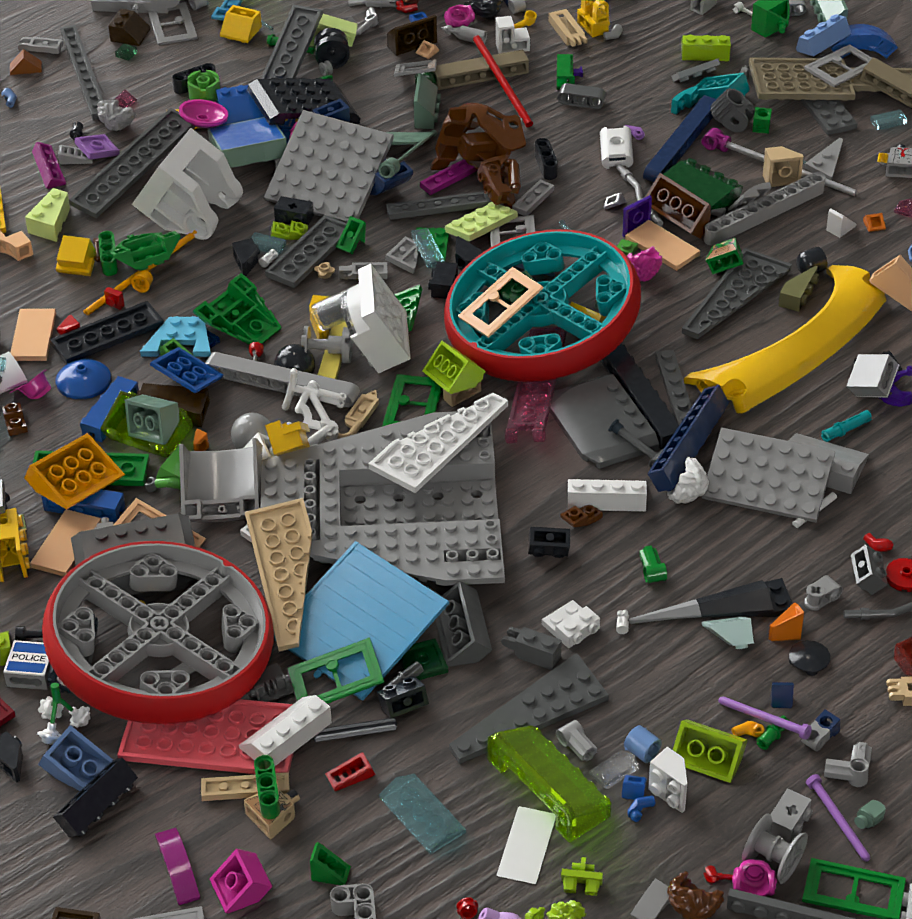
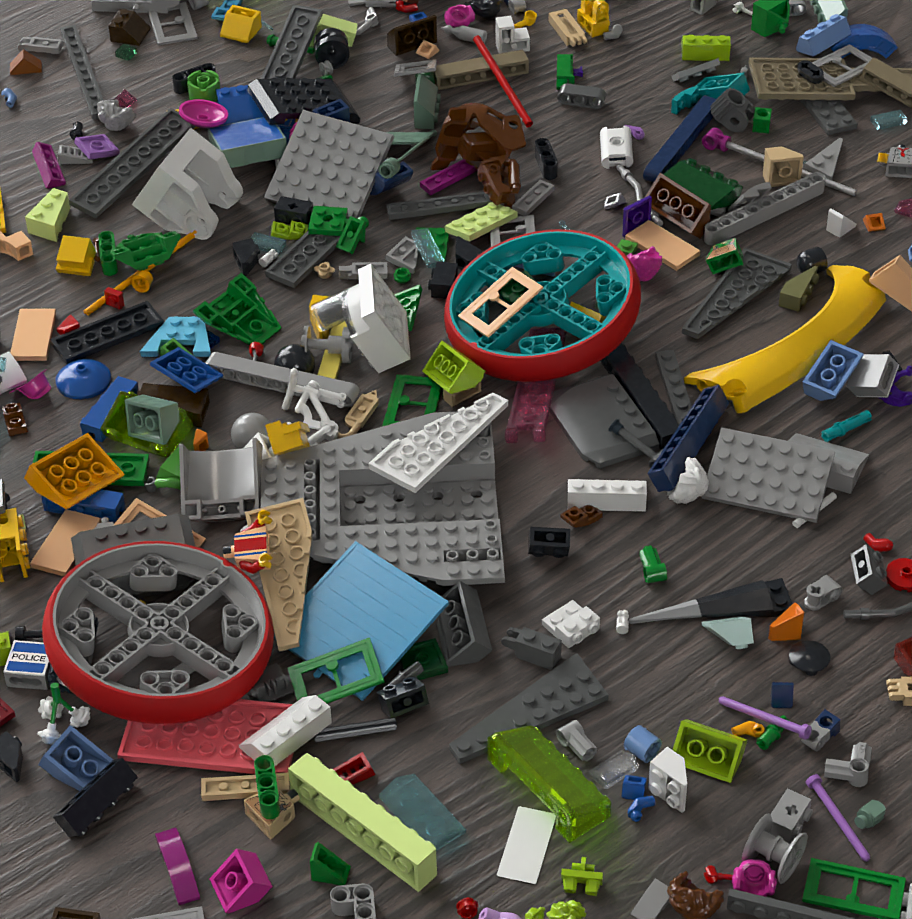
(252, 546): none -> torso
(337, 218): none -> green plate
(364, 822): none -> yellowish green brick
(402, 275): none -> green plate
(812, 70): none -> black beam
(831, 371): none -> medium blue slope

